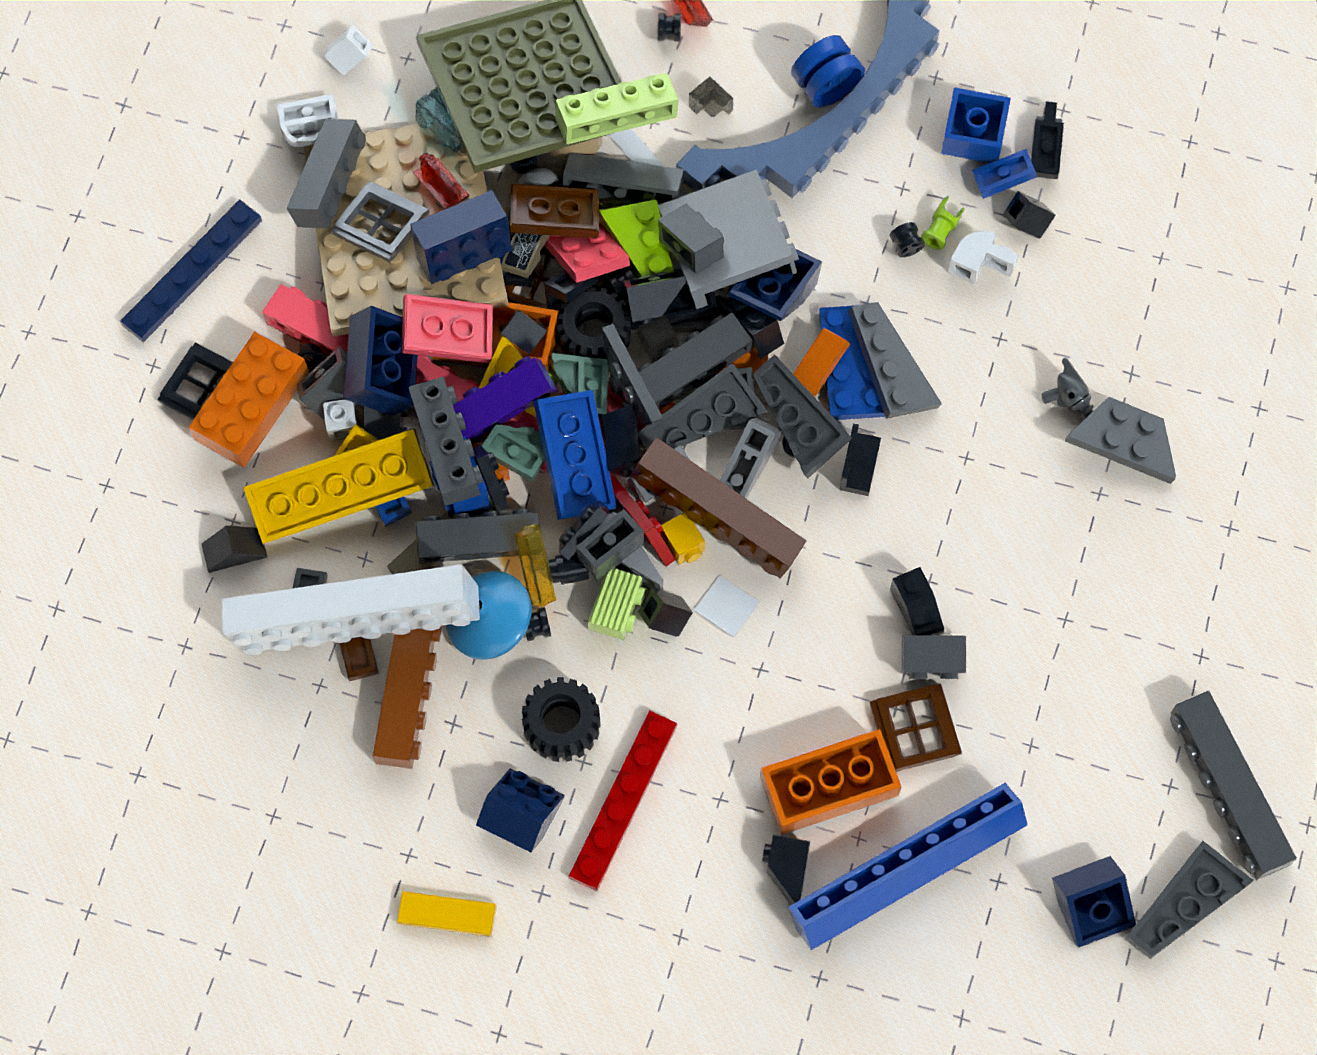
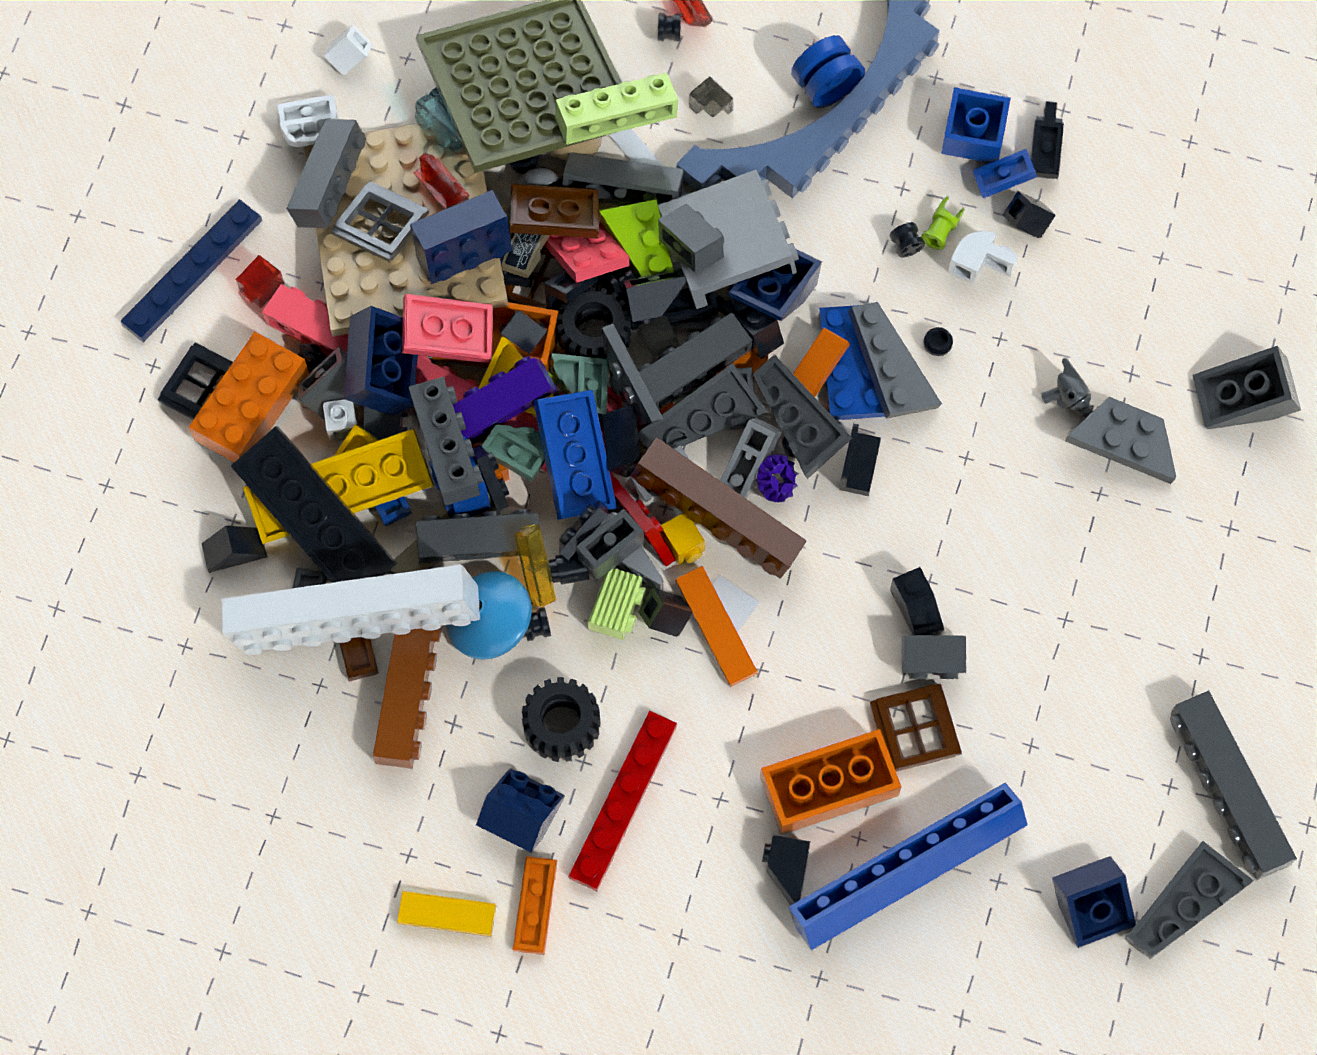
(259, 281): none -> clear red brick
(311, 510): none -> black plate
(535, 905): none -> orange tile
(716, 626): none -> orange tile
(769, 485): none -> dark purple gear
(938, 341): none -> black plate
(1247, 390): none -> dark grey slope

